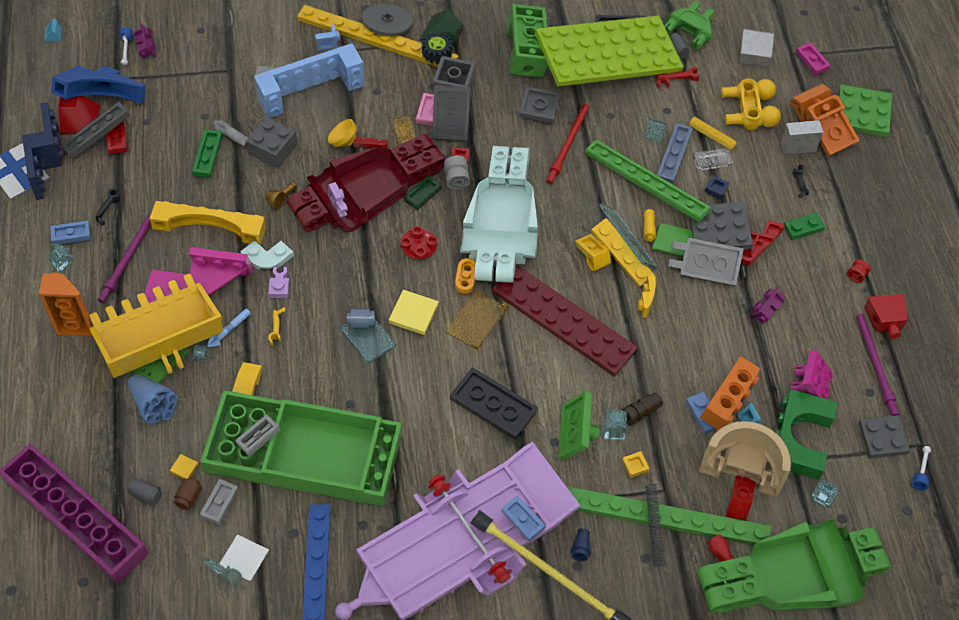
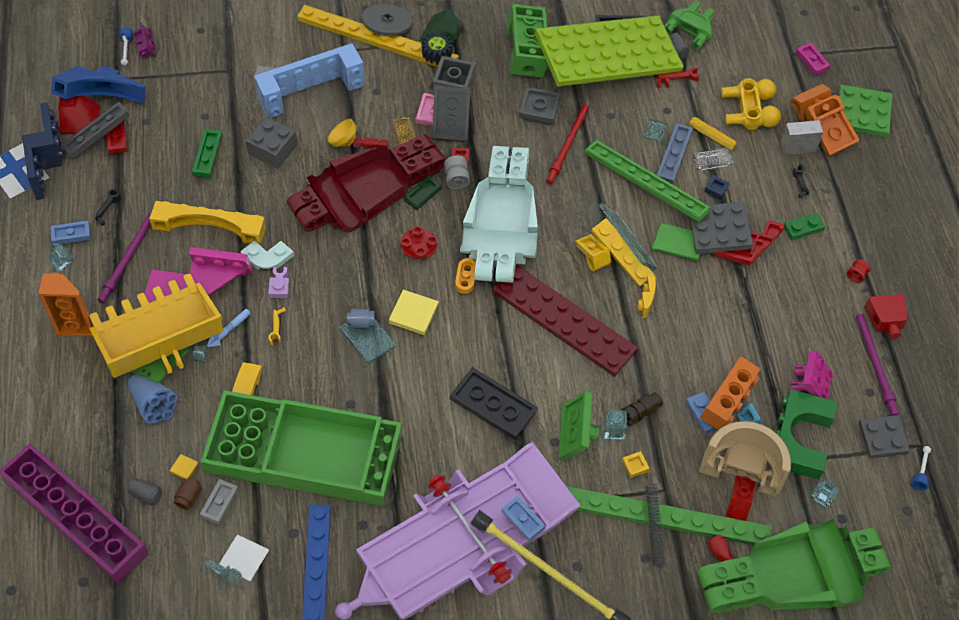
(53, 31): medium azure slope -> none
(229, 131): light grey piece -> none
(259, 437): light grey tile -> none
(277, 198): pearl gold bar -> none
(327, 40): light blue bracket -> none
(336, 196): lavender plate -> none
(476, 320): clear yellow piece -> none
(581, 547): dark blue cone -> none
(649, 225): yellow piece -> none
(708, 260): light grey tile -> none
(756, 48): flat silver piece -> none
(762, 308): magenta hinge -> none

